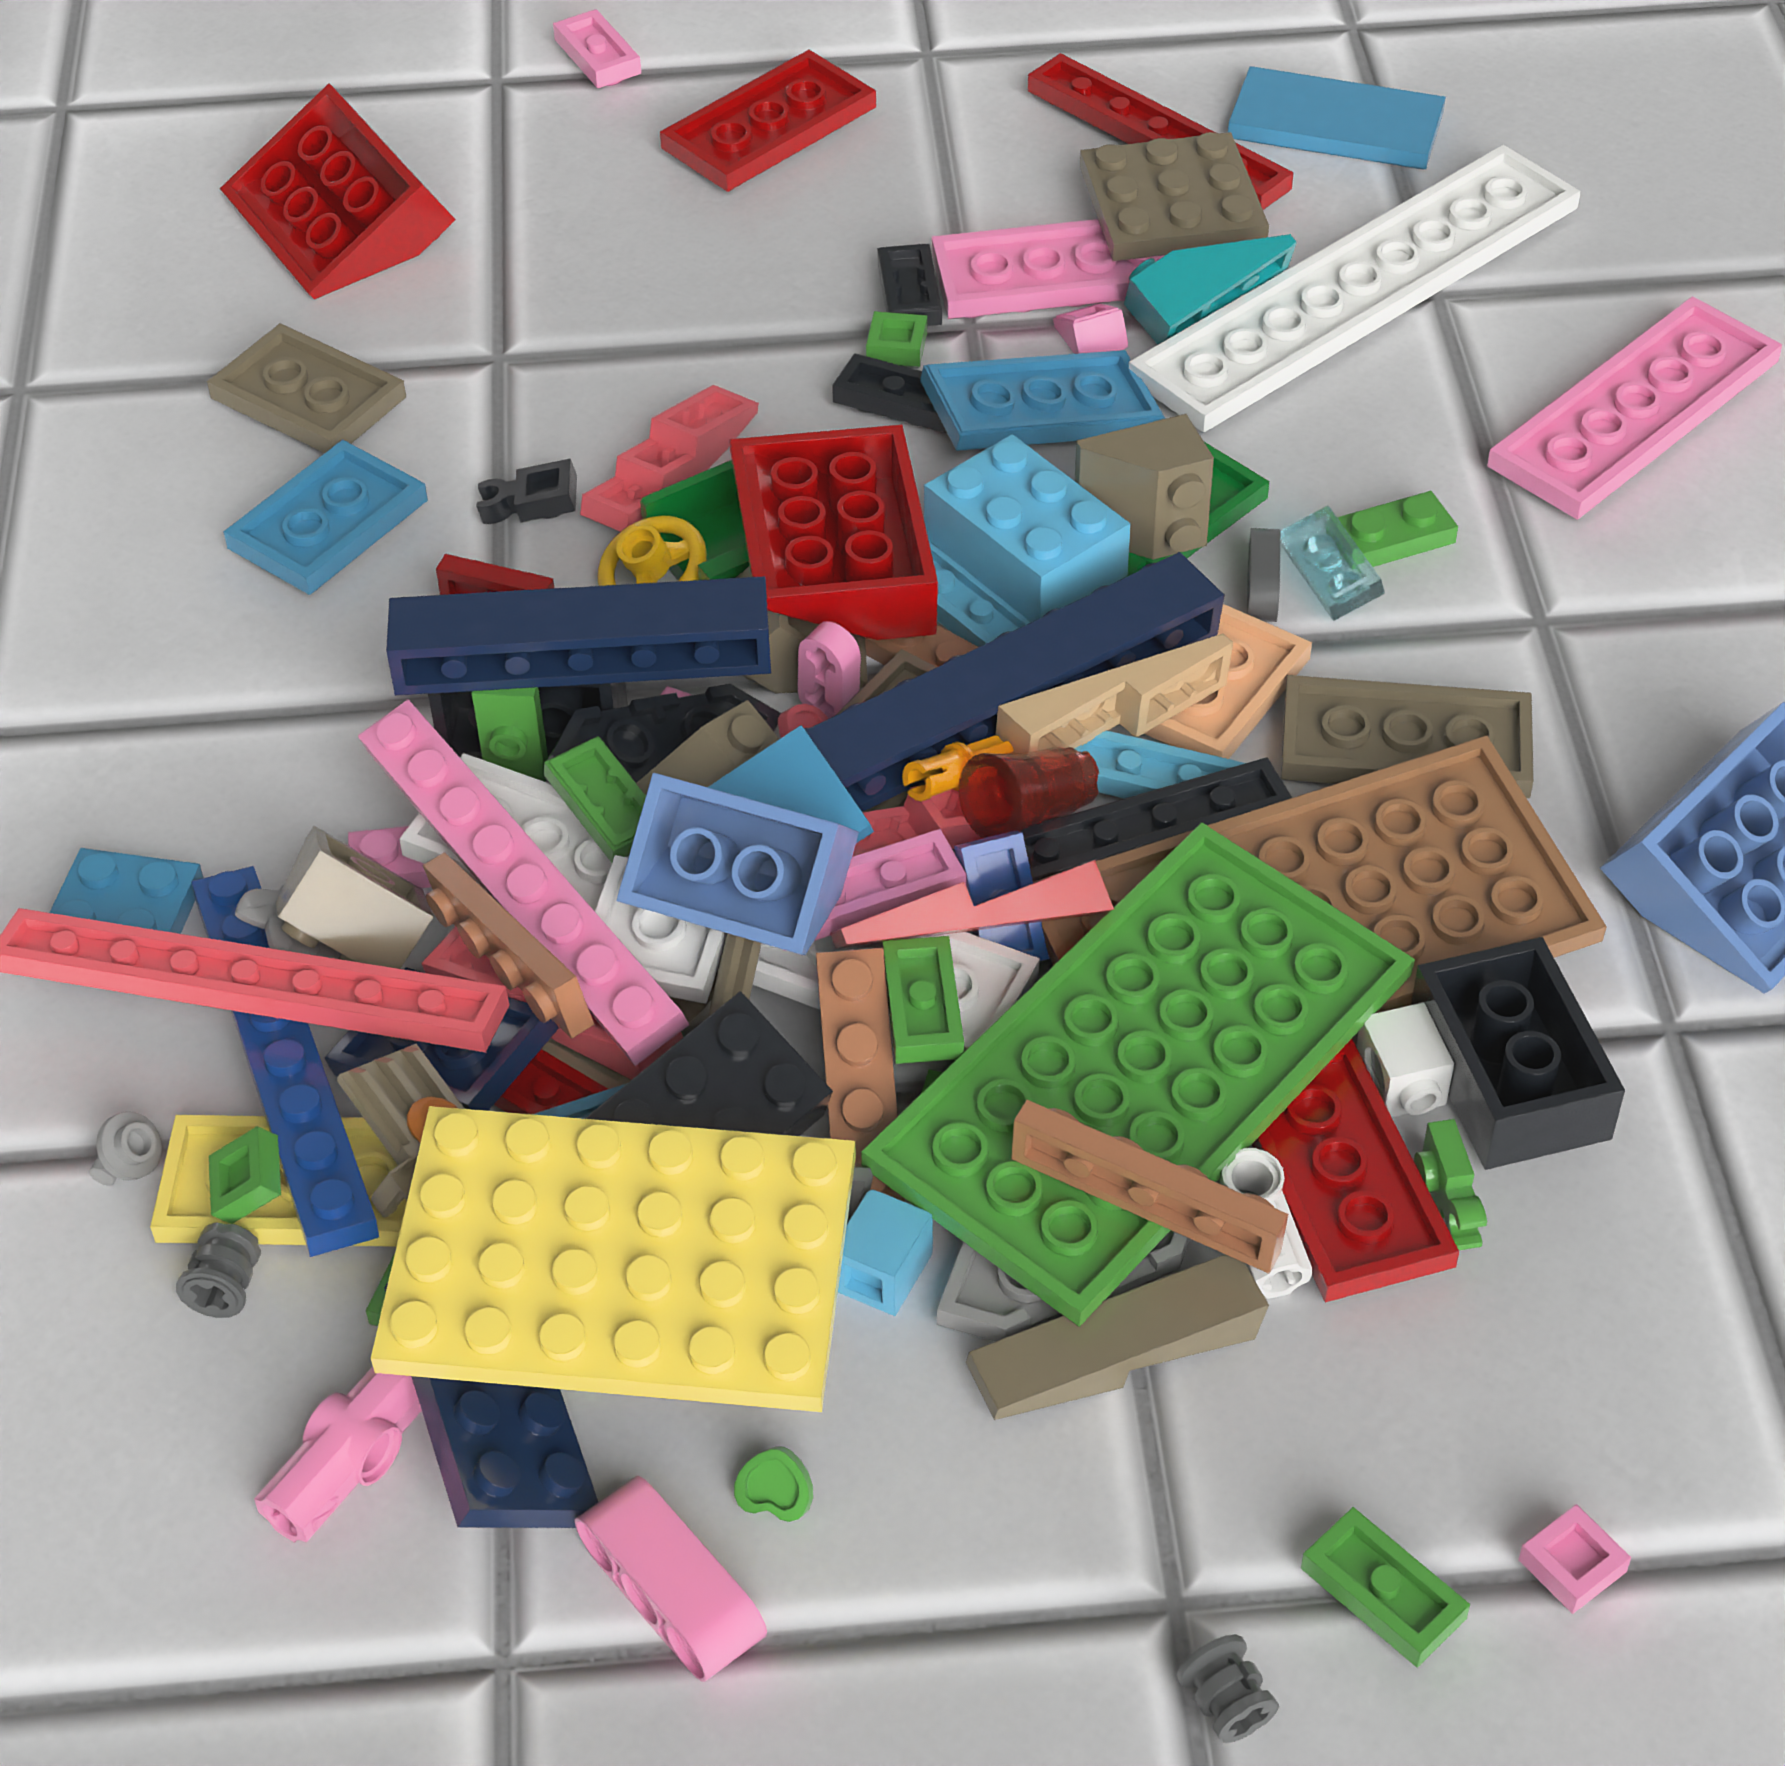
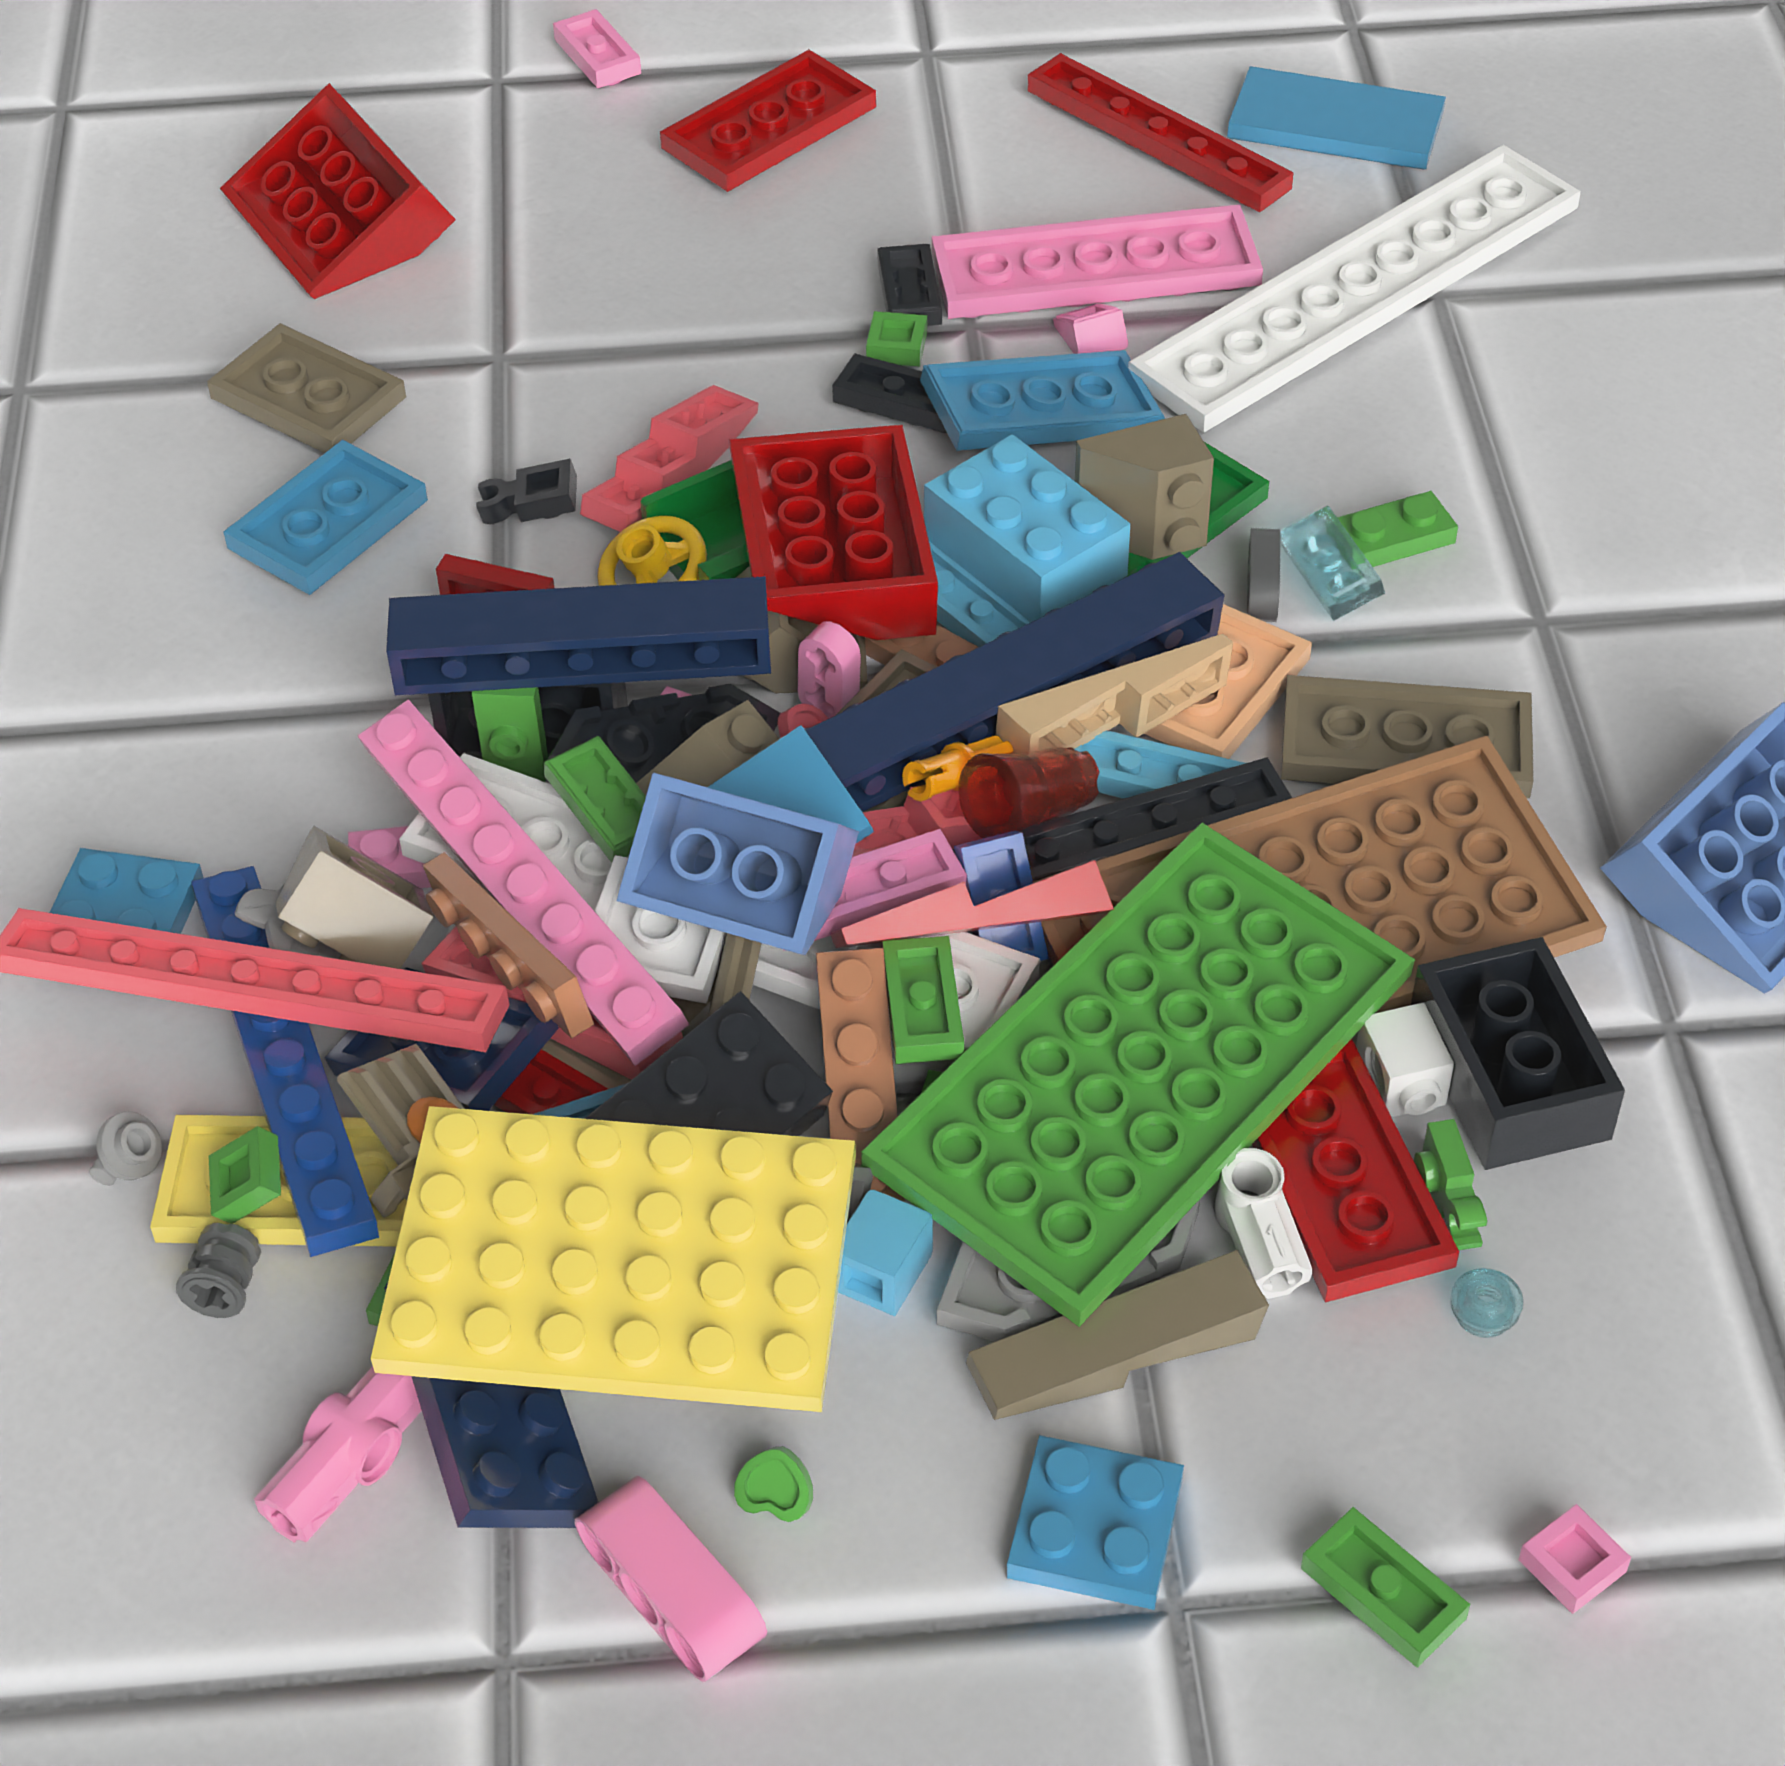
(1095, 1522): none -> dark azure plate
(1149, 1186): nougat plate -> none
(1172, 195): dark tan plate -> none
(1201, 280): teal slope -> none
(1228, 1688): dark grey bush -> none
(1483, 1317): none -> clear light blue plate
(1633, 407): bright pink plate -> none

